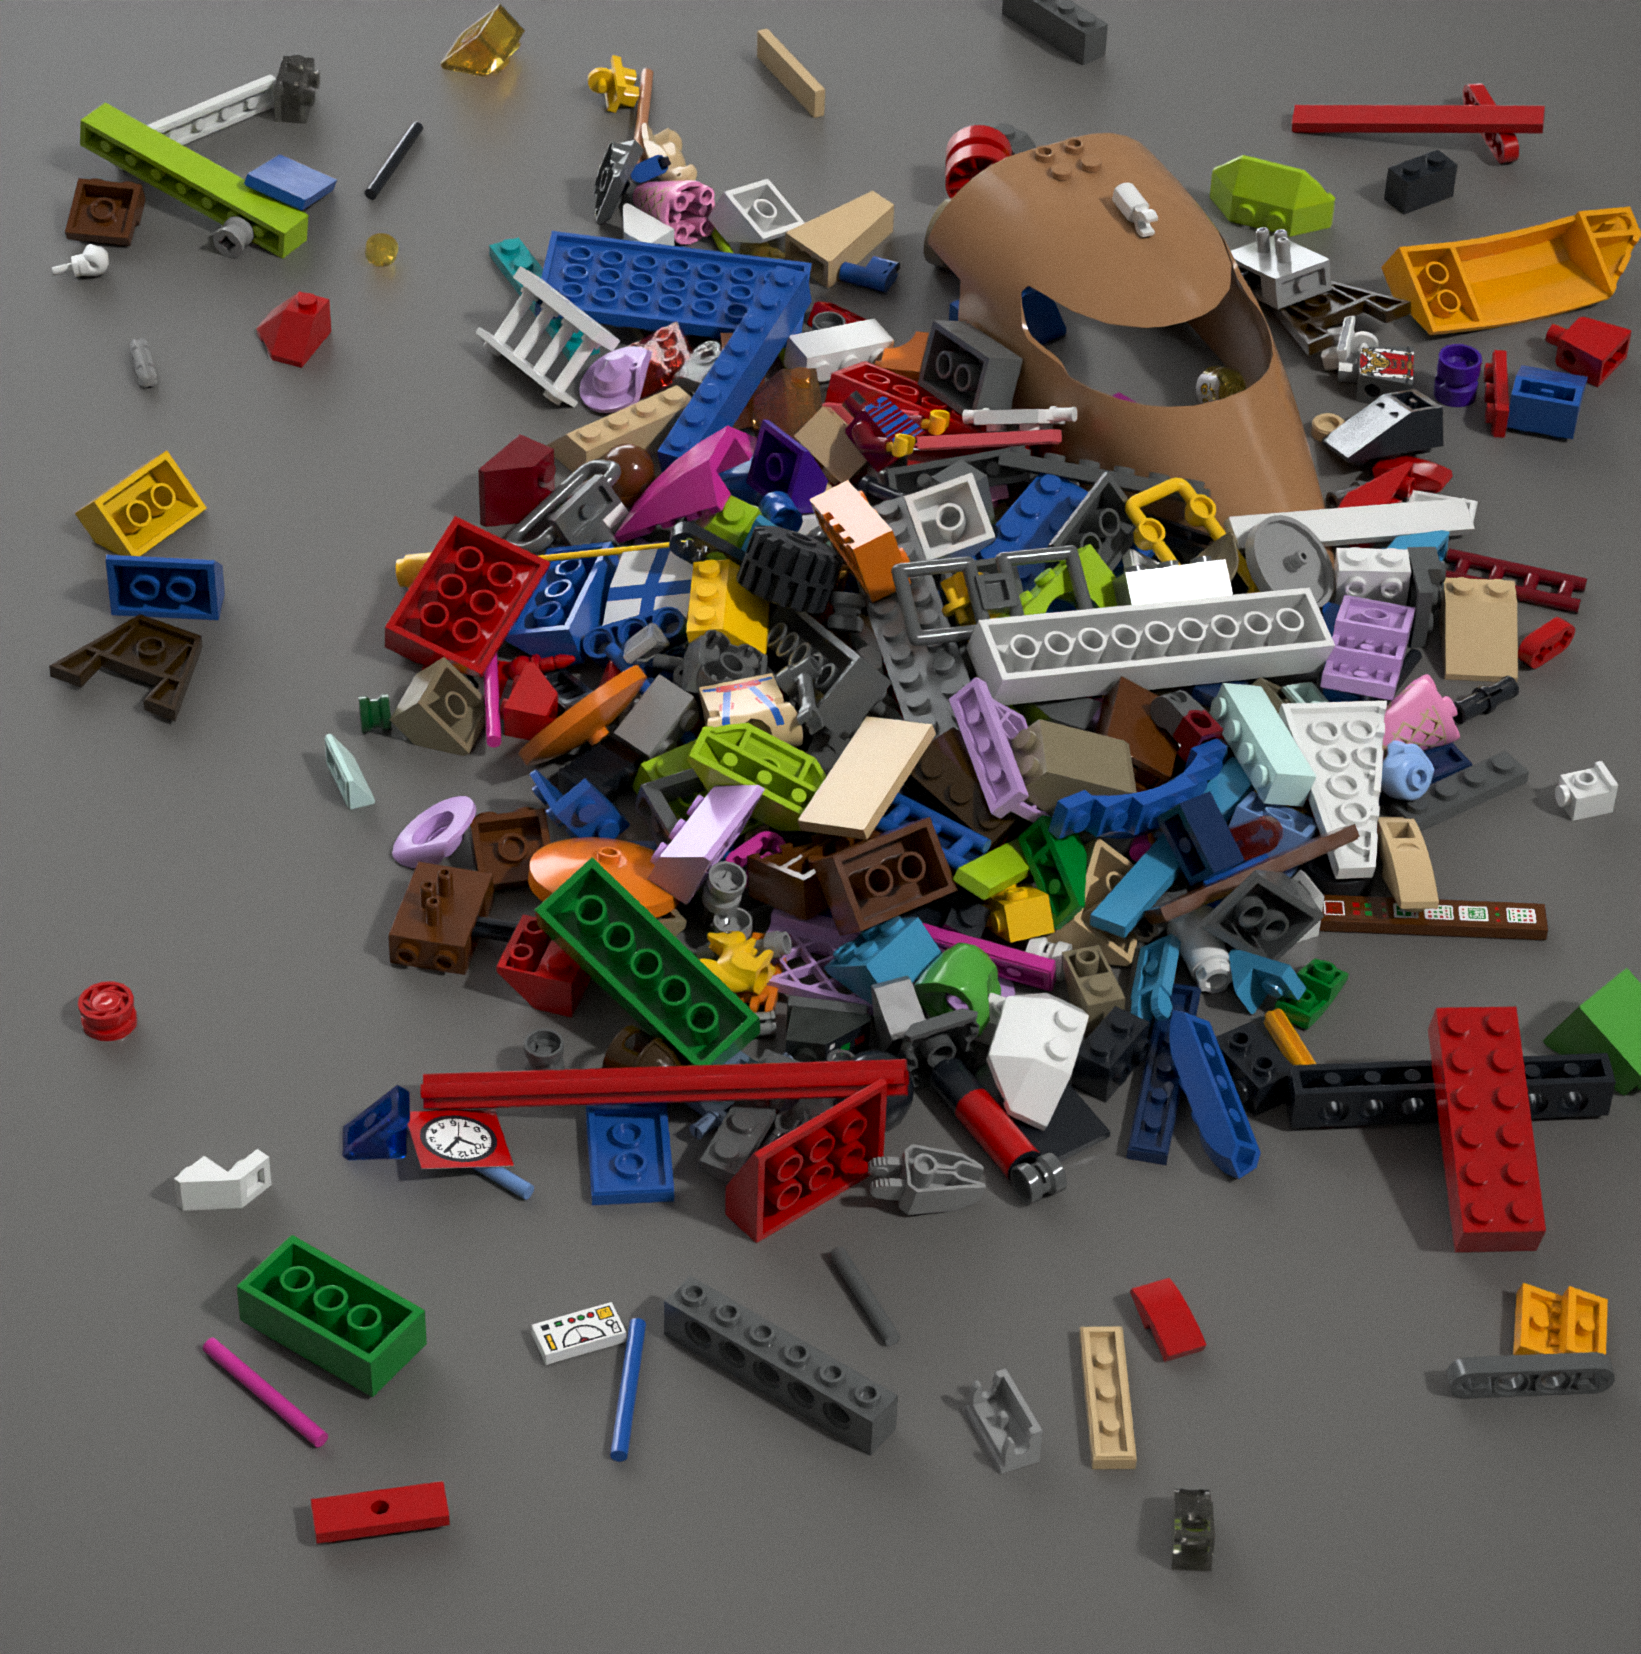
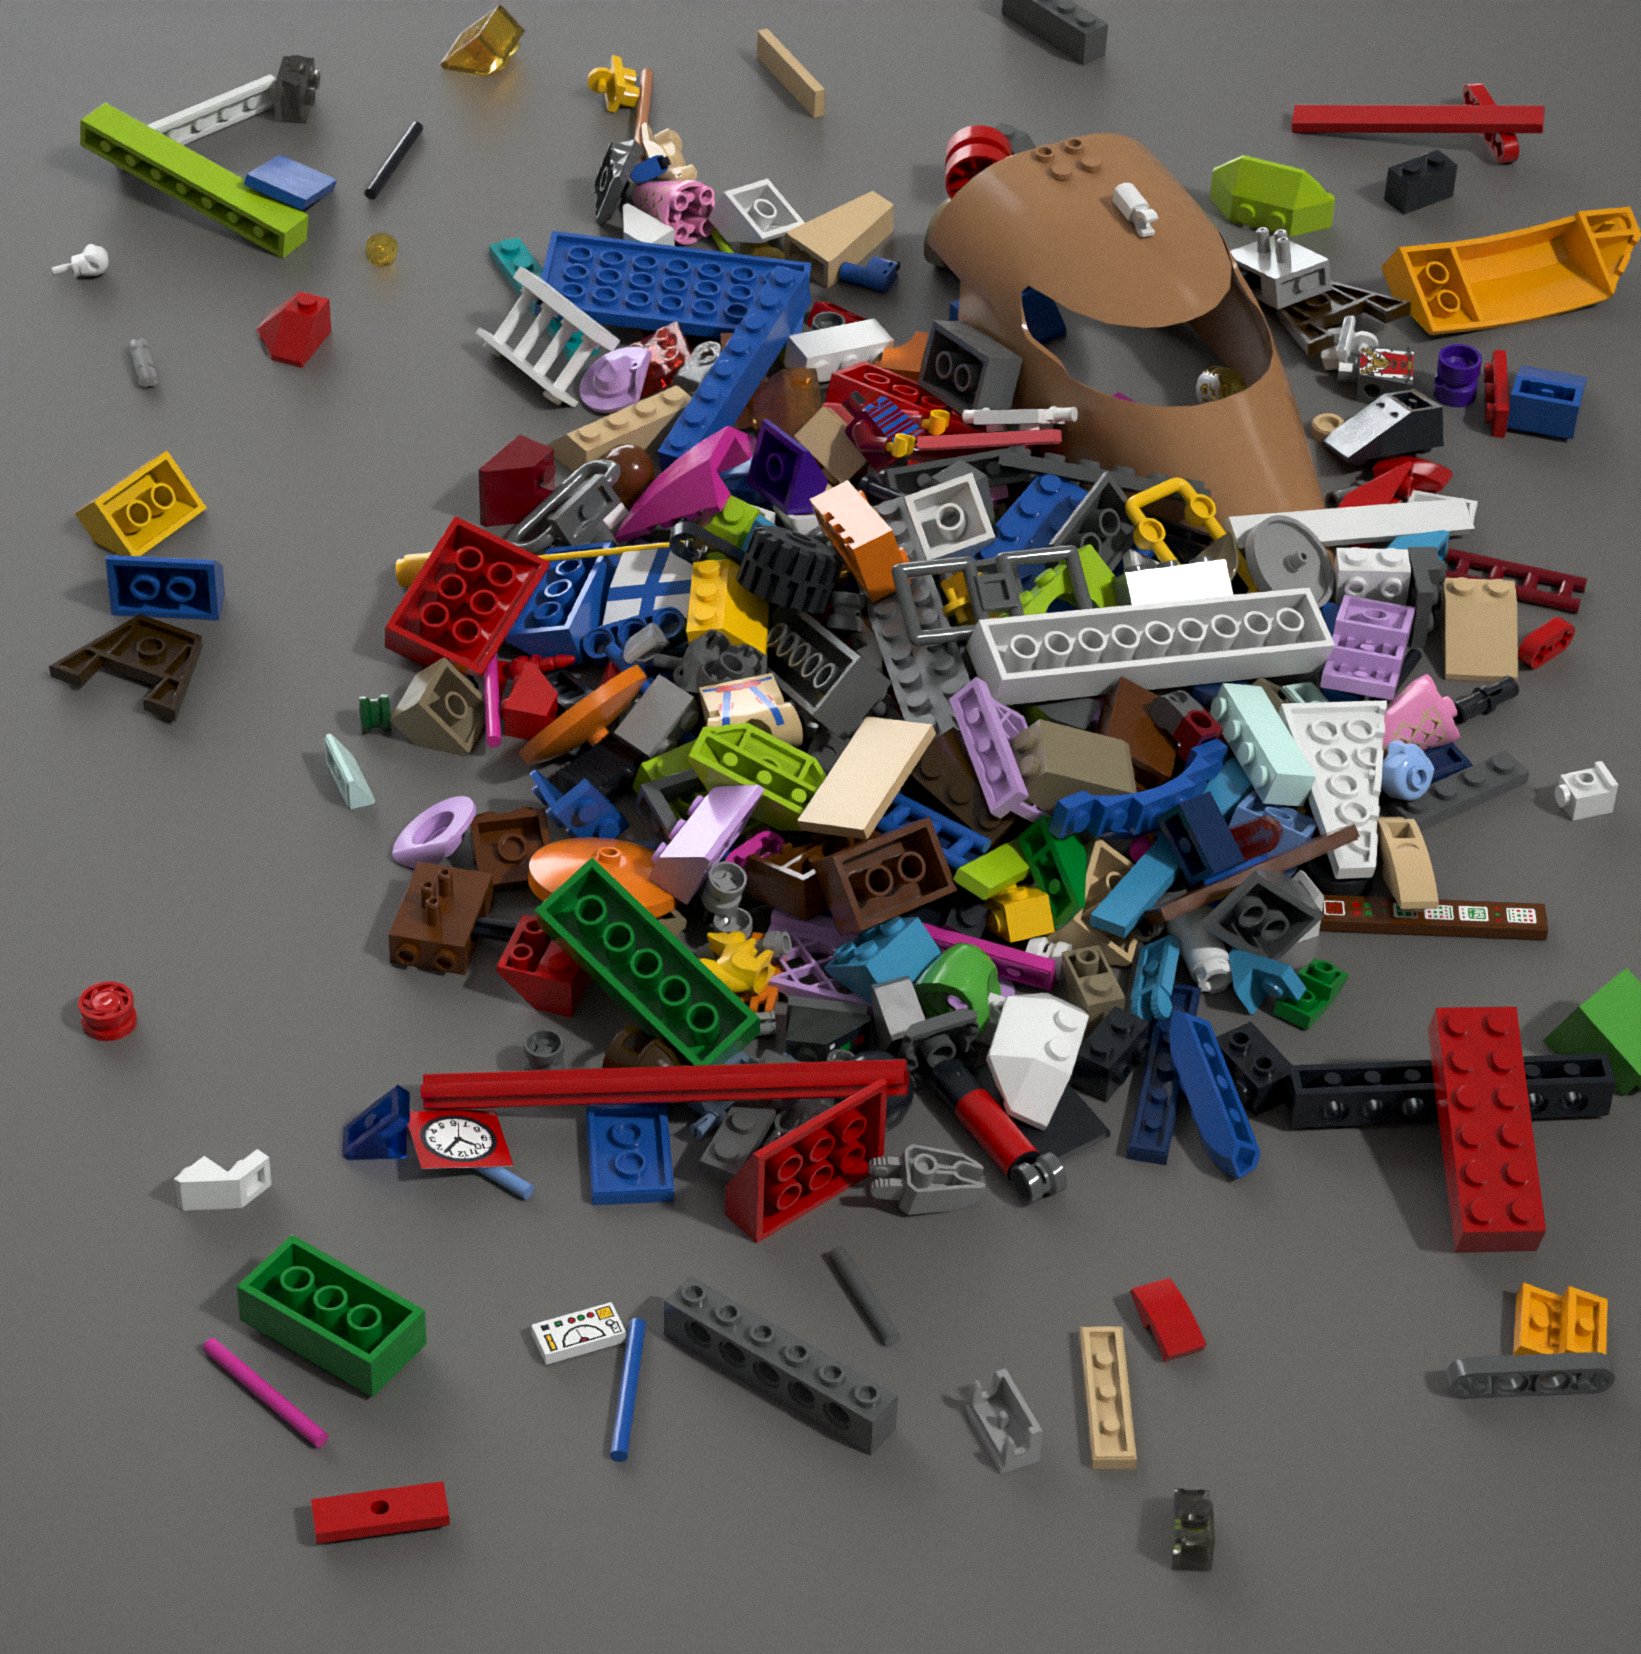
(105, 211): reddish brown plate -> none
(233, 237): light grey wheel -> none
(781, 511): blue wheel -> none
(798, 681): dark grey brick -> none
(1287, 1038): light orange axle -> none
(1589, 348): red torso -> none

